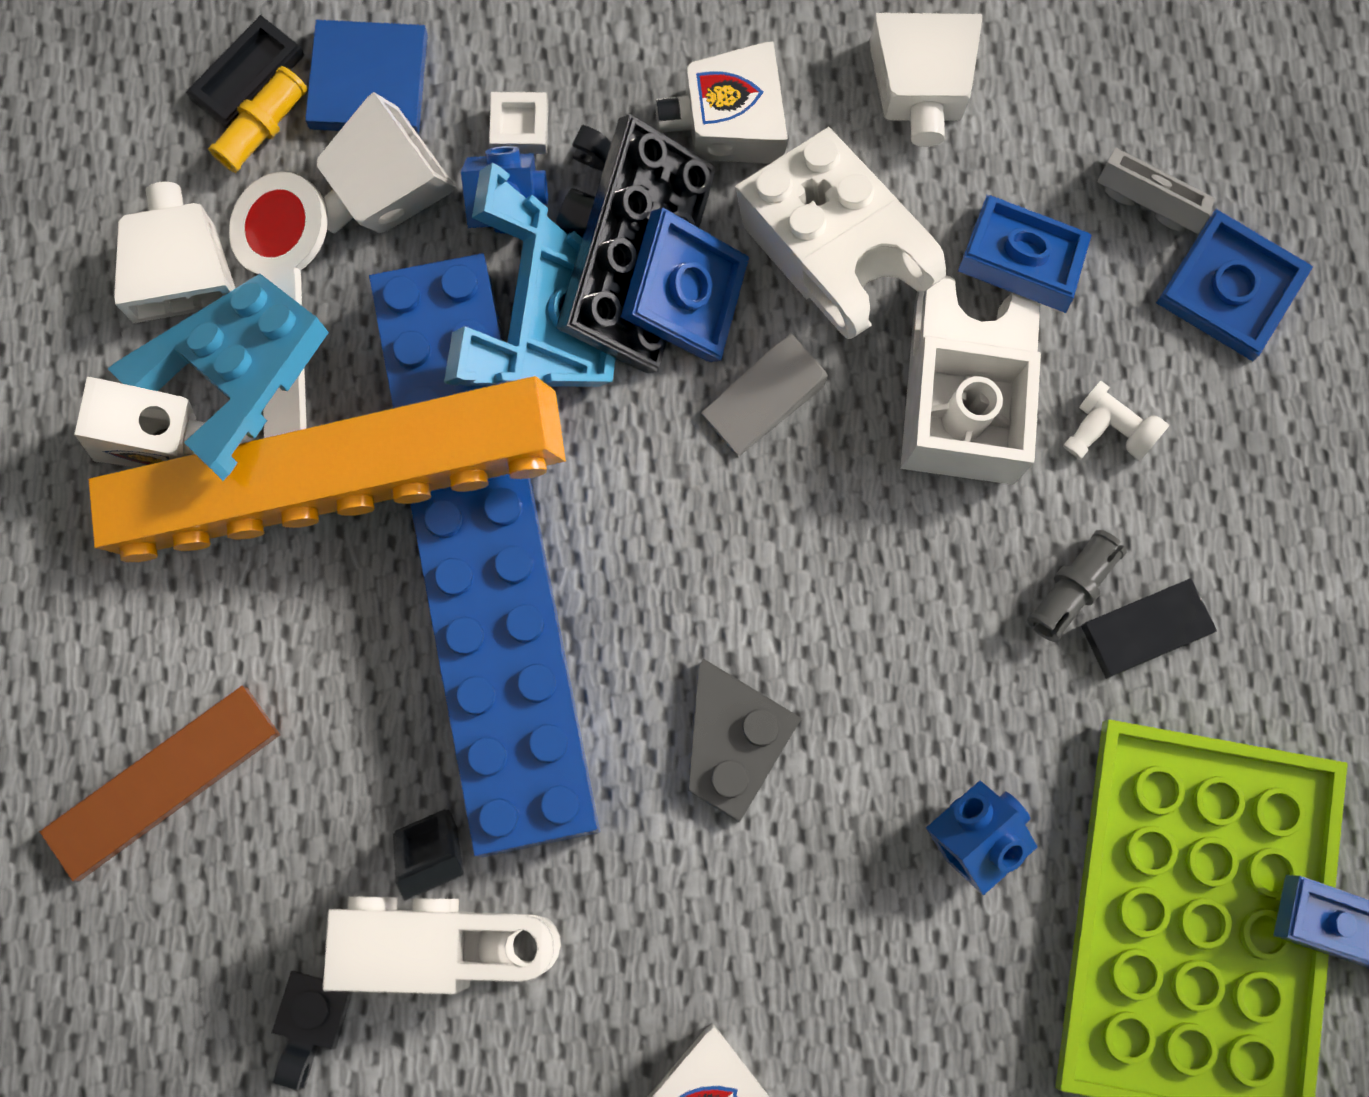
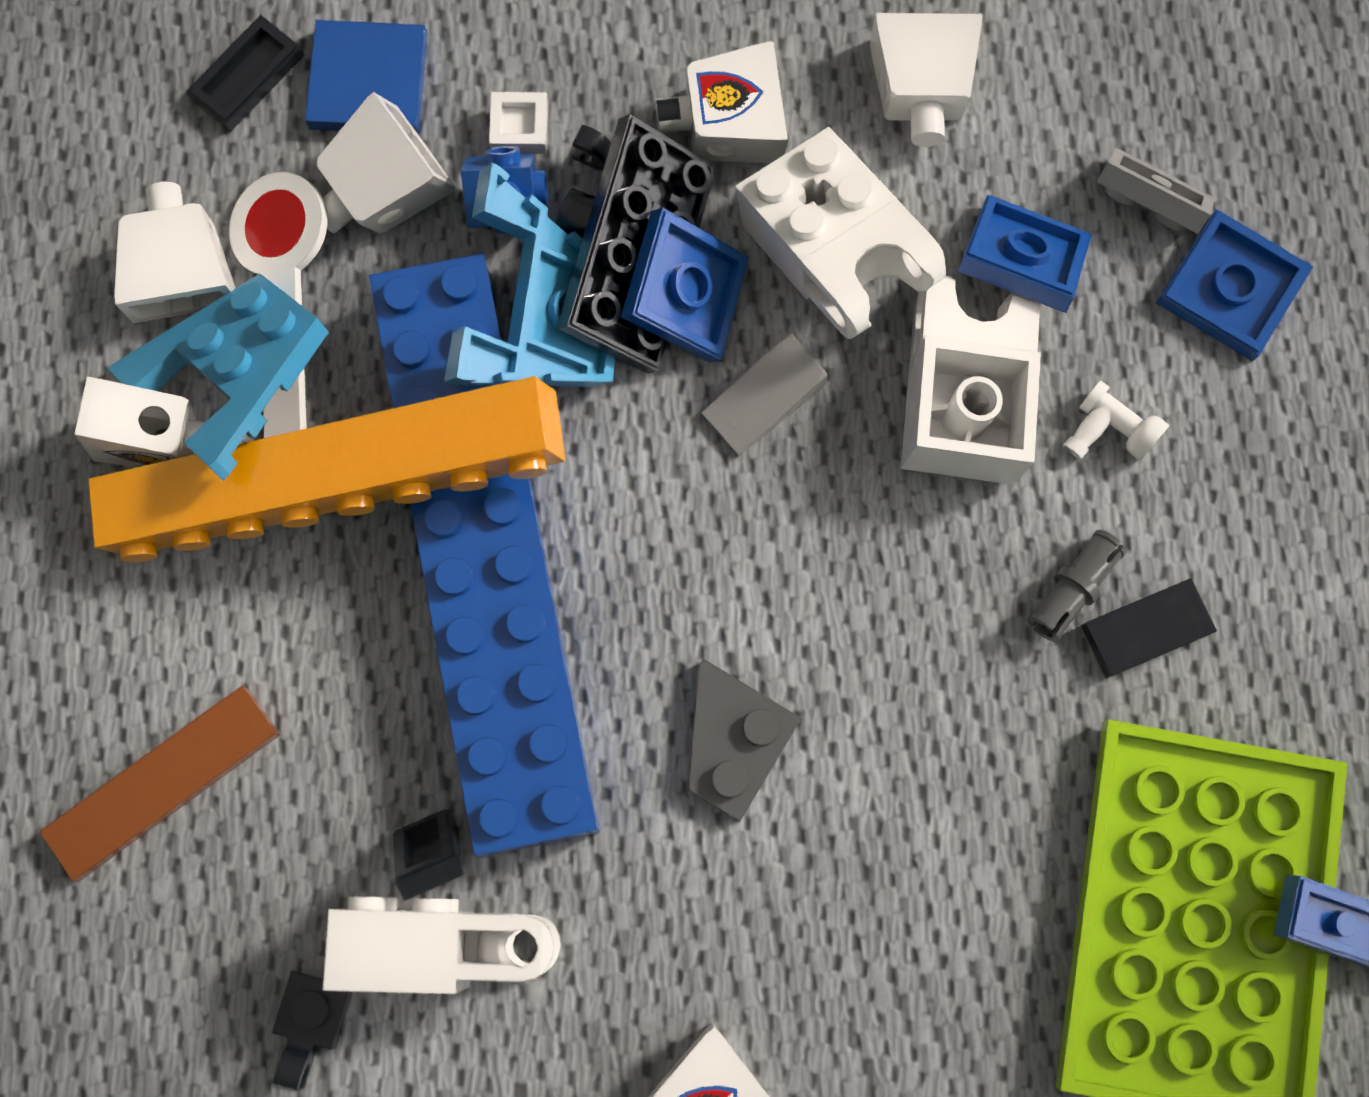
(258, 119): yellow pin -> none
(983, 836): blue brick -> none

